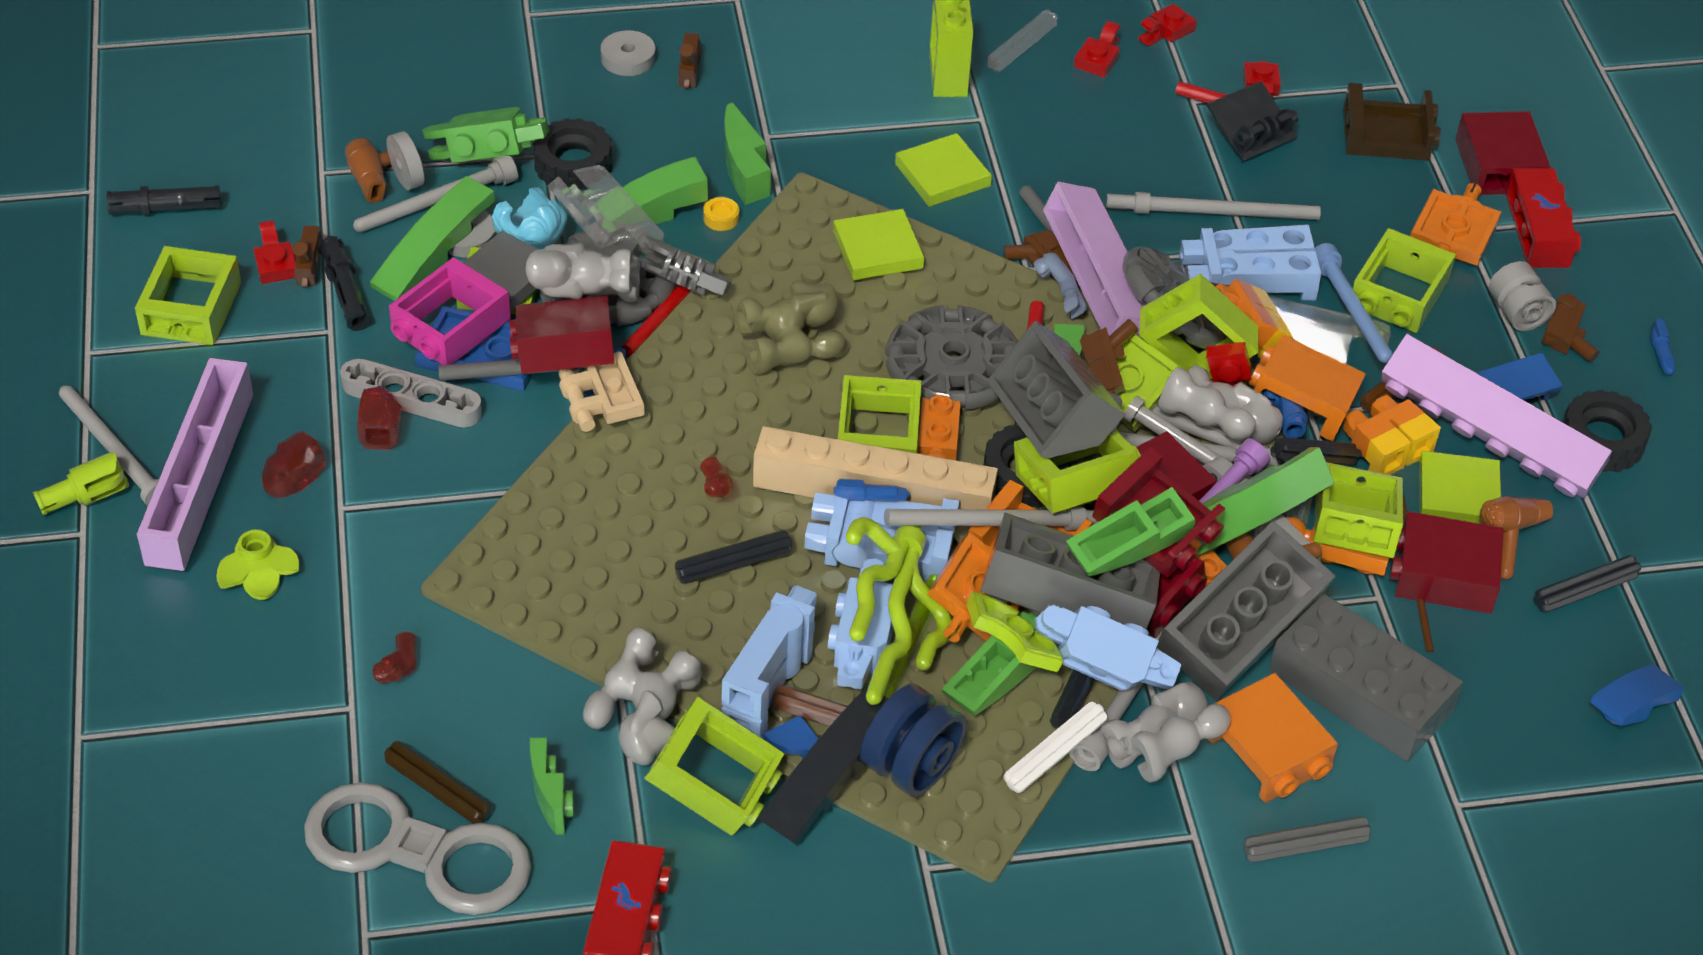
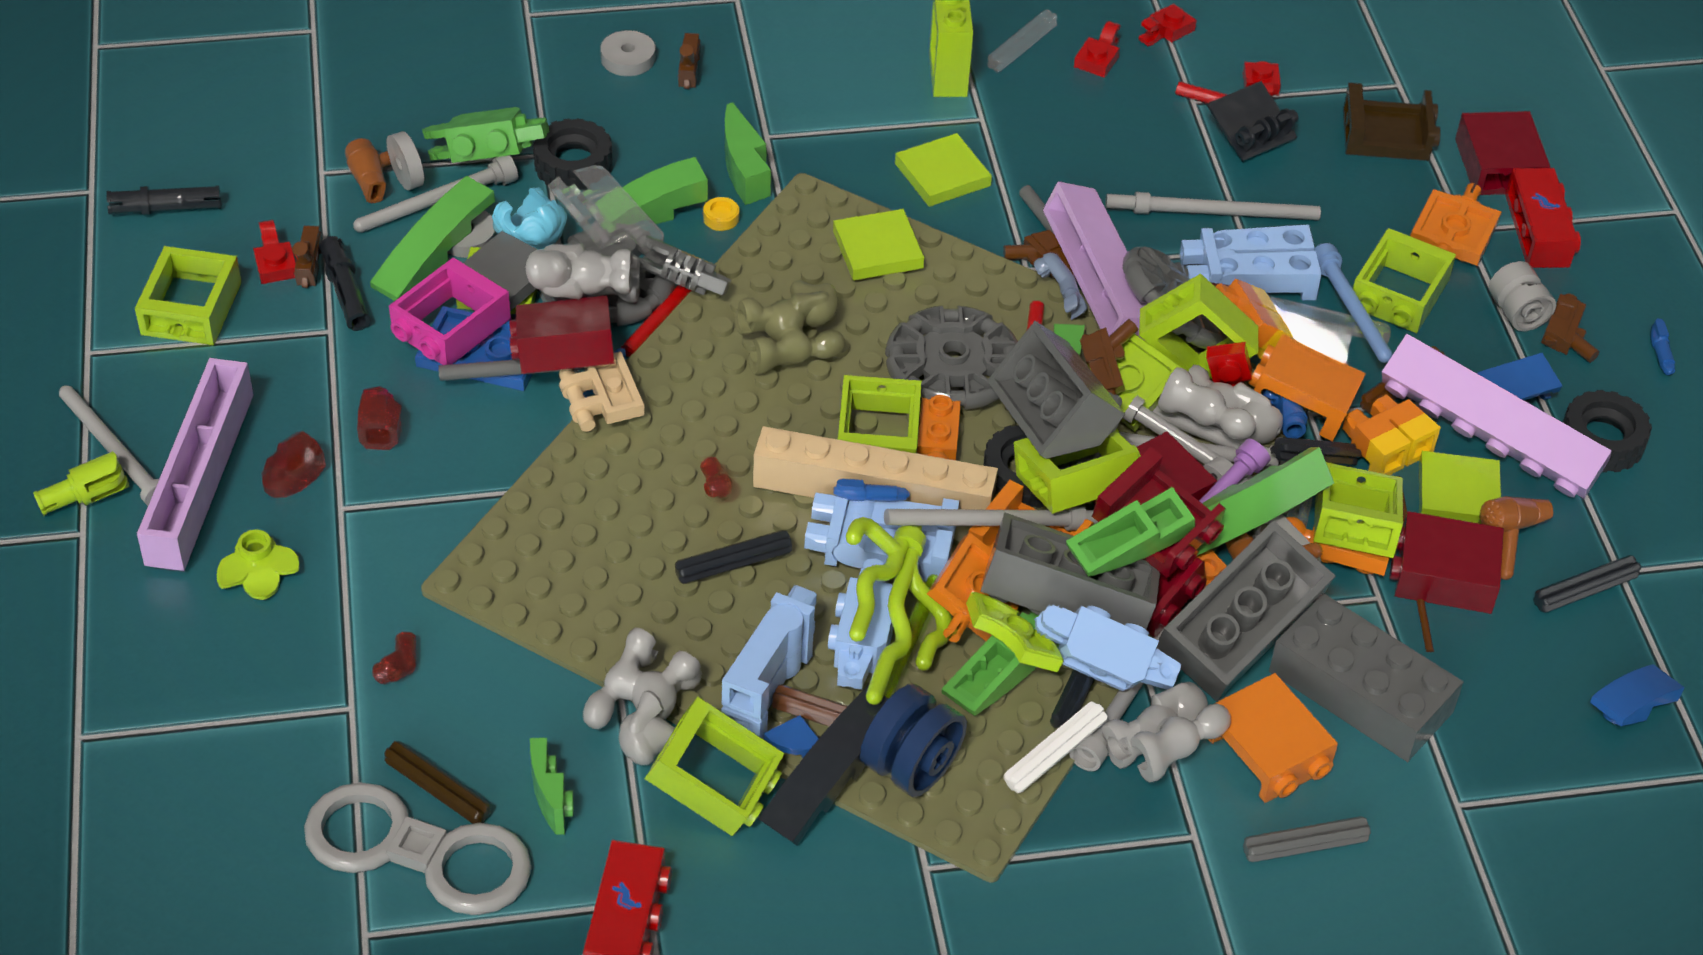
(453, 406): light grey beam -> none

